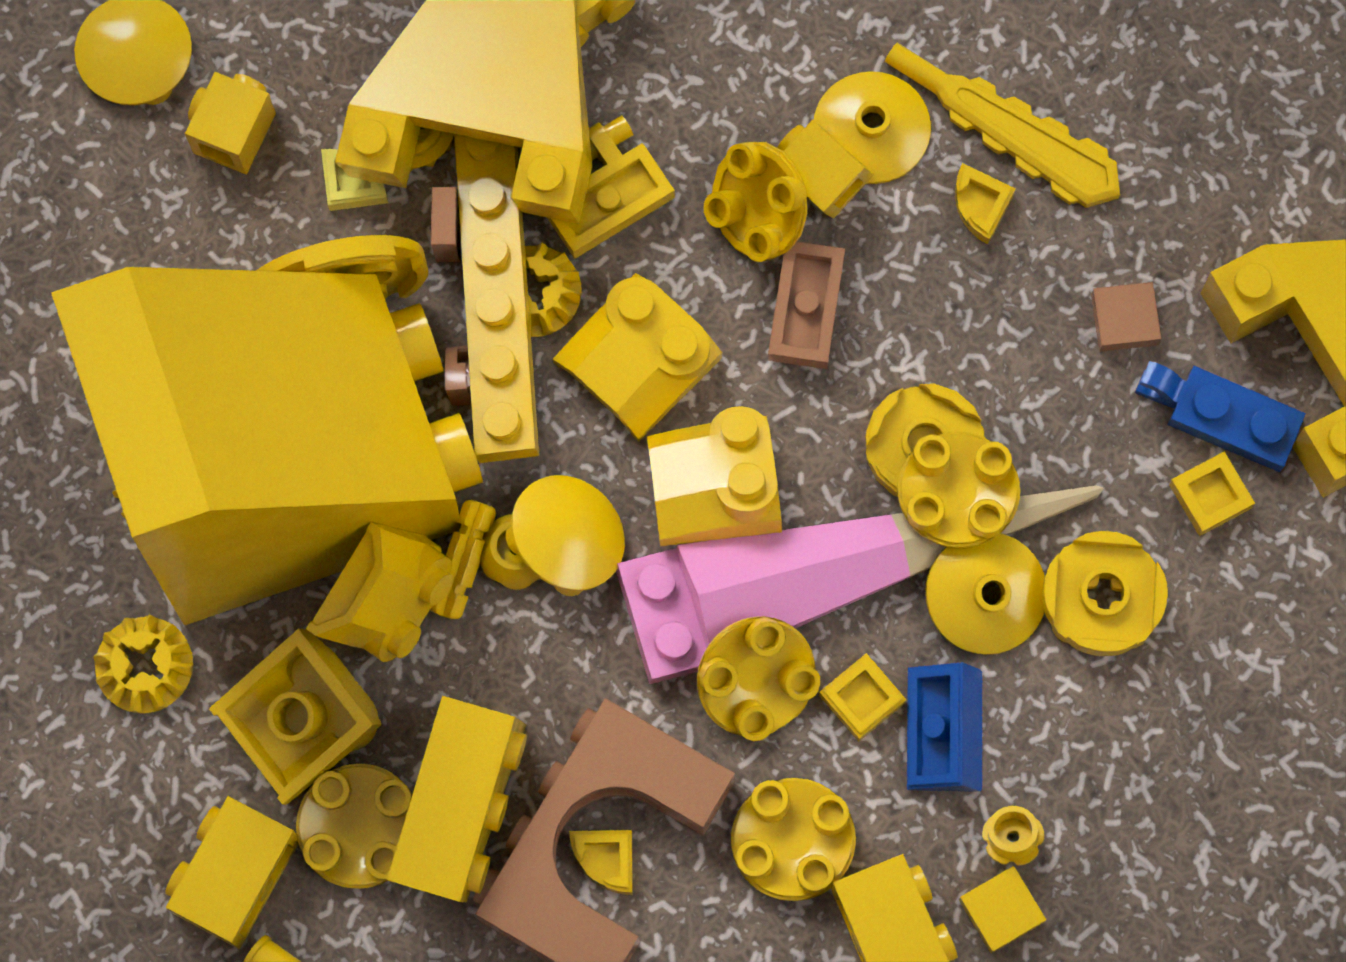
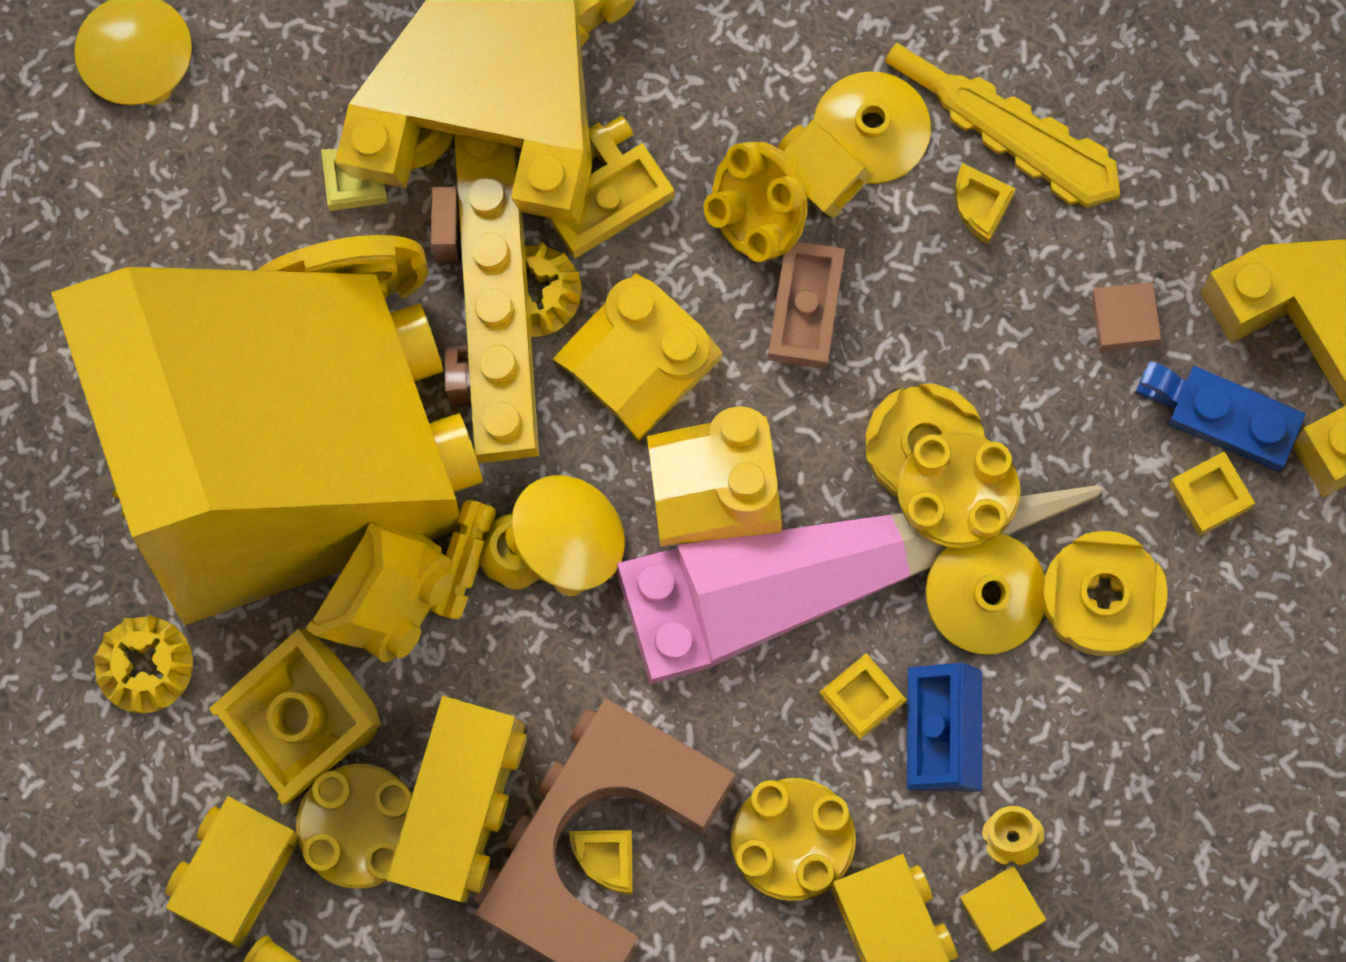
(230, 120): yellow brick -> none
(756, 677): yellow dish -> none

